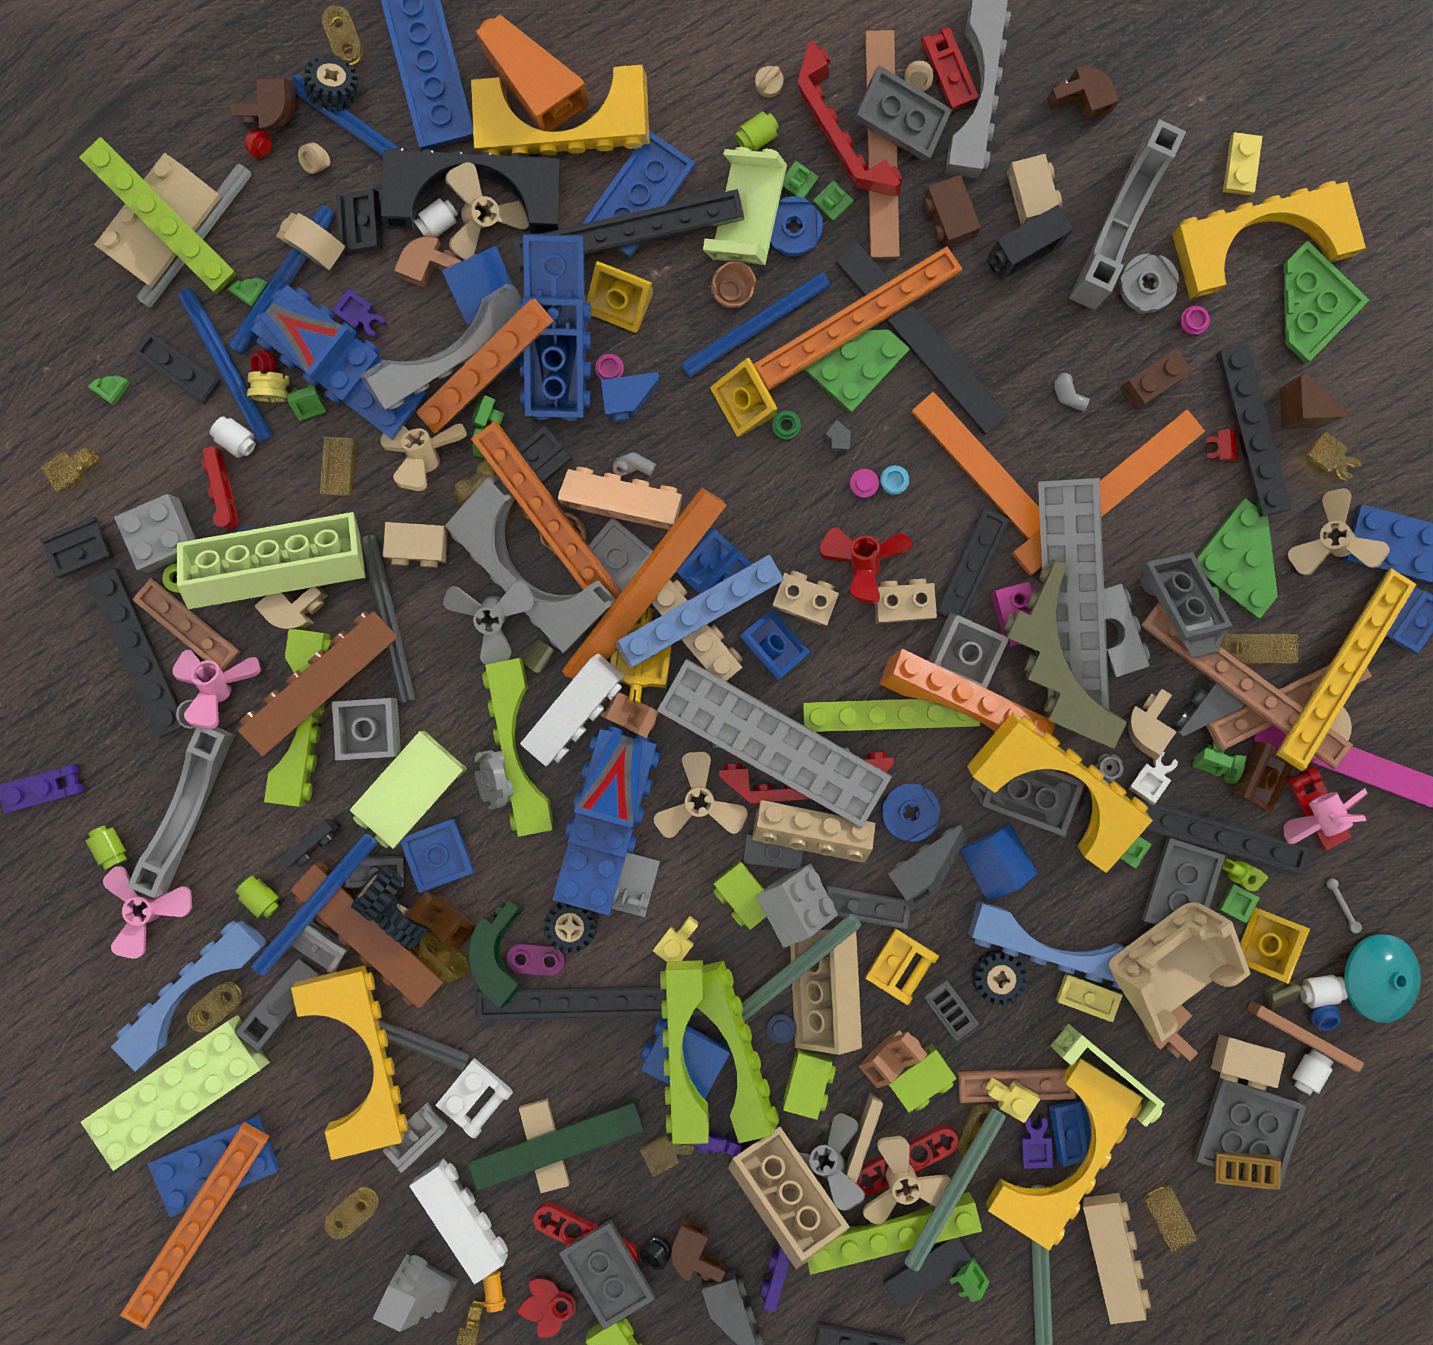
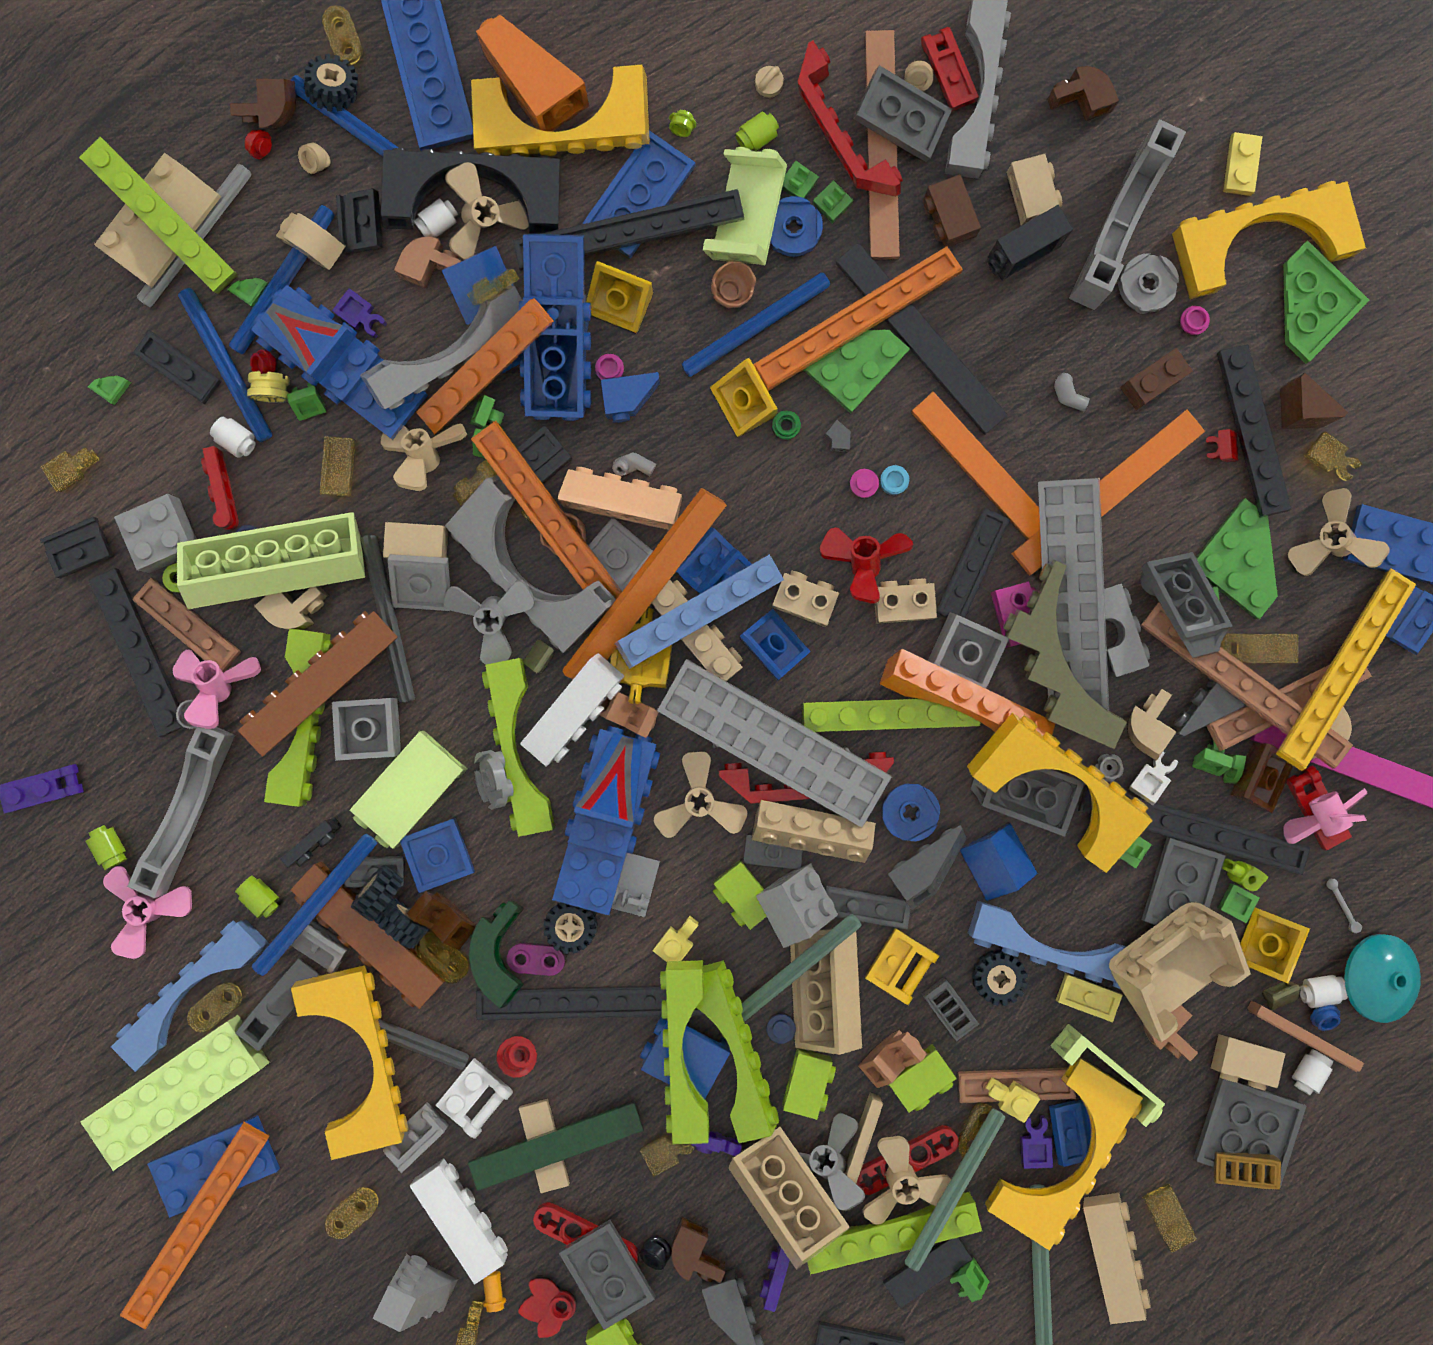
(418, 581): none -> light grey tile
(486, 289): none -> clear yellow plate
(516, 1057): none -> red piece
(682, 123): none -> lime plate

